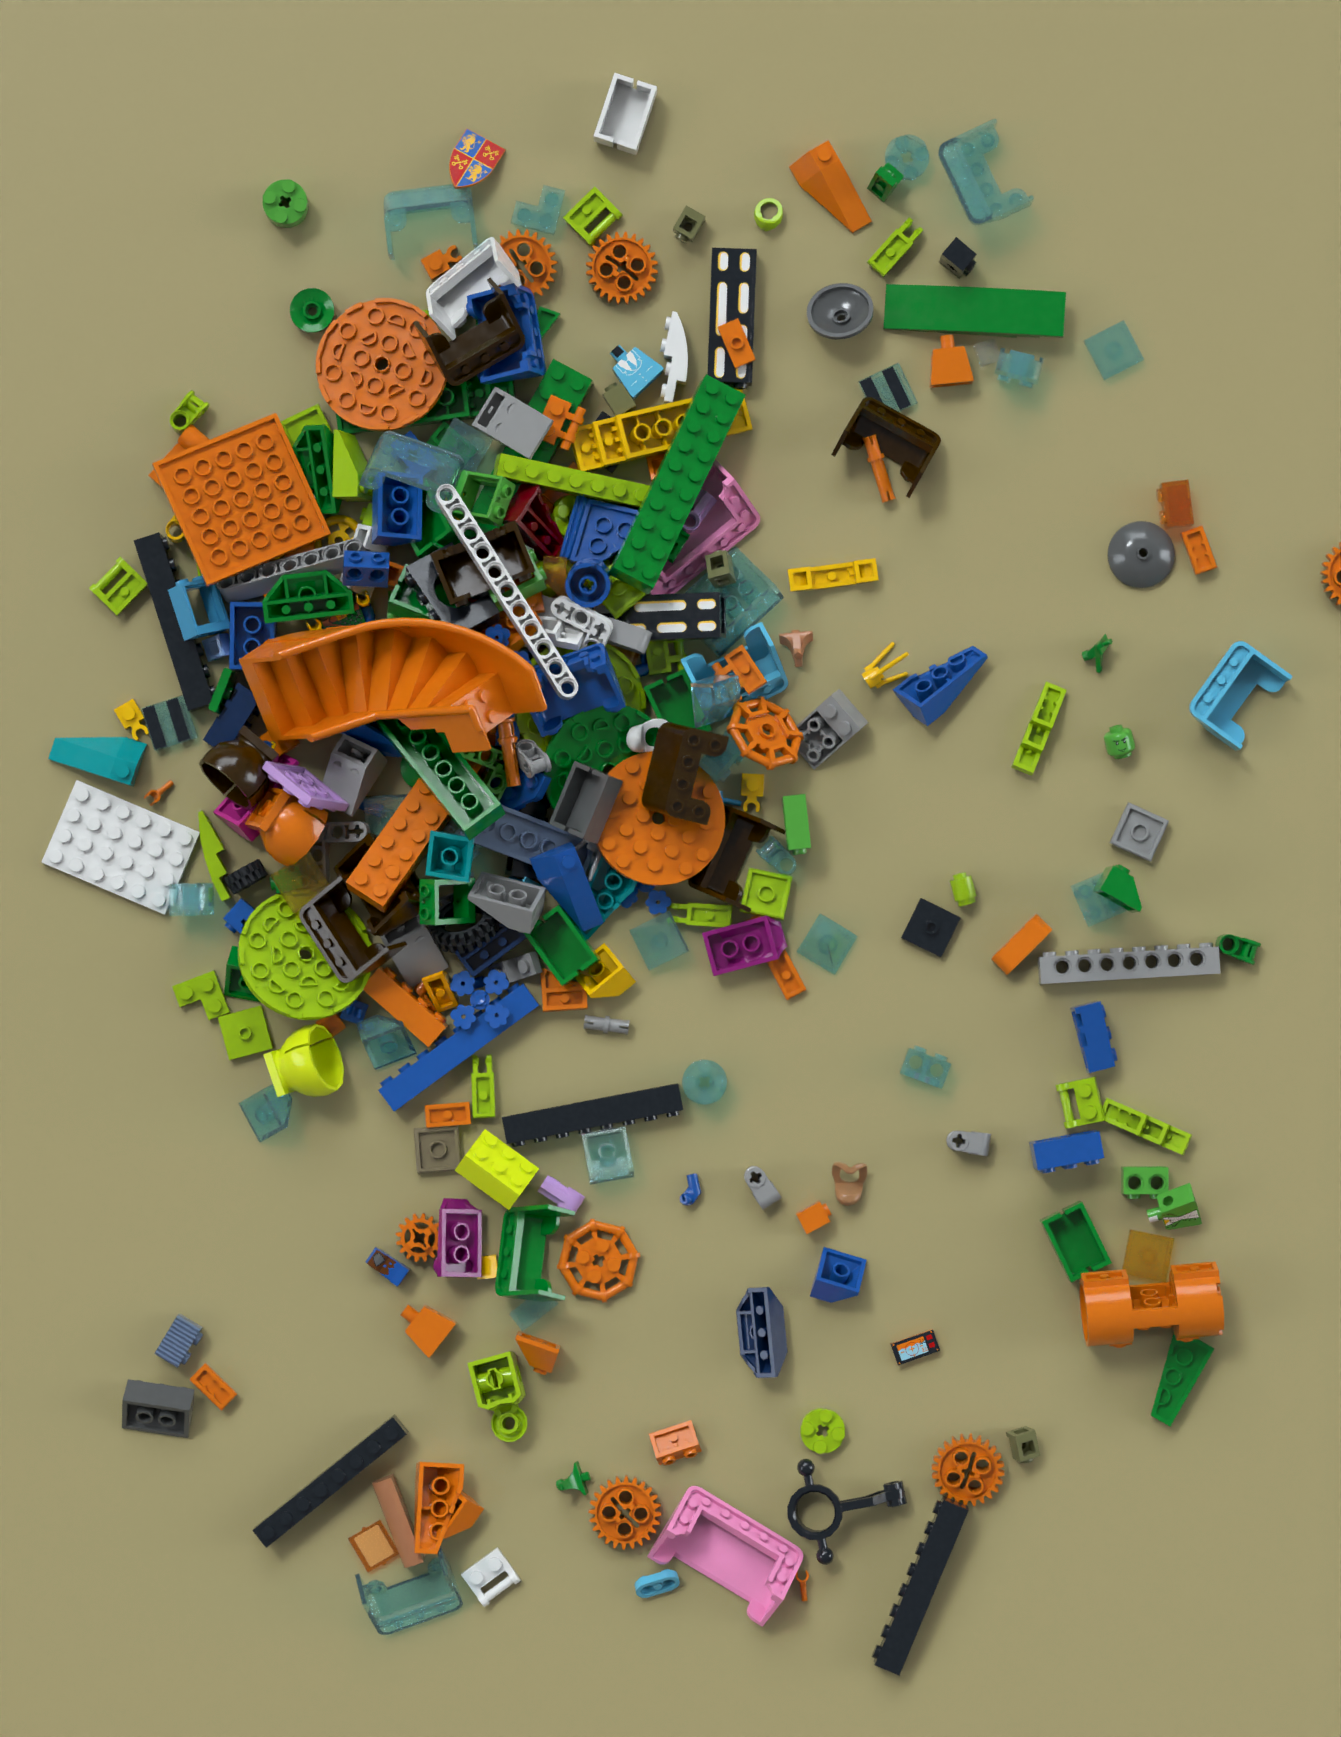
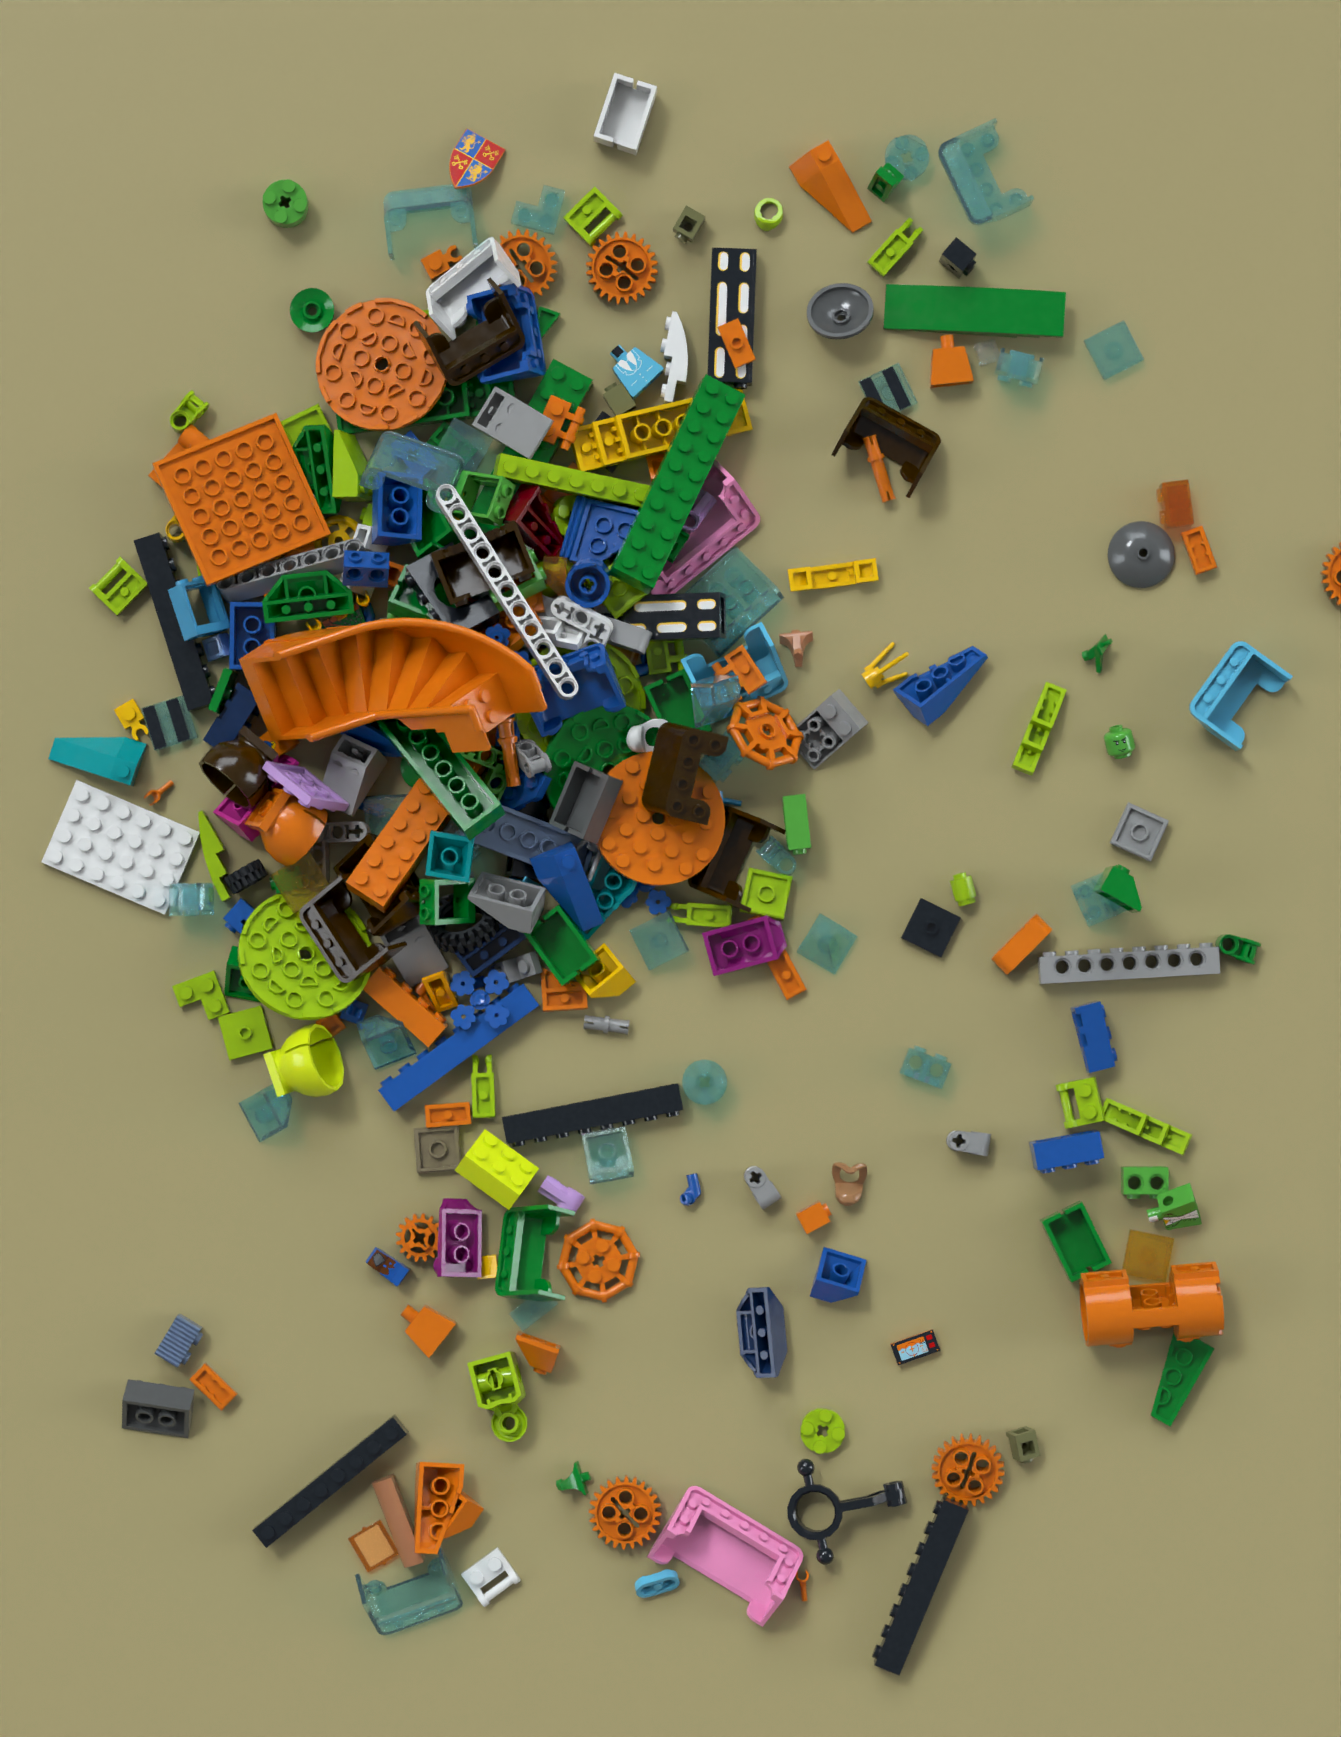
(675, 1443): orange bracket -> none
(720, 568): olive brick -> none
(752, 786): yellow plate -> none

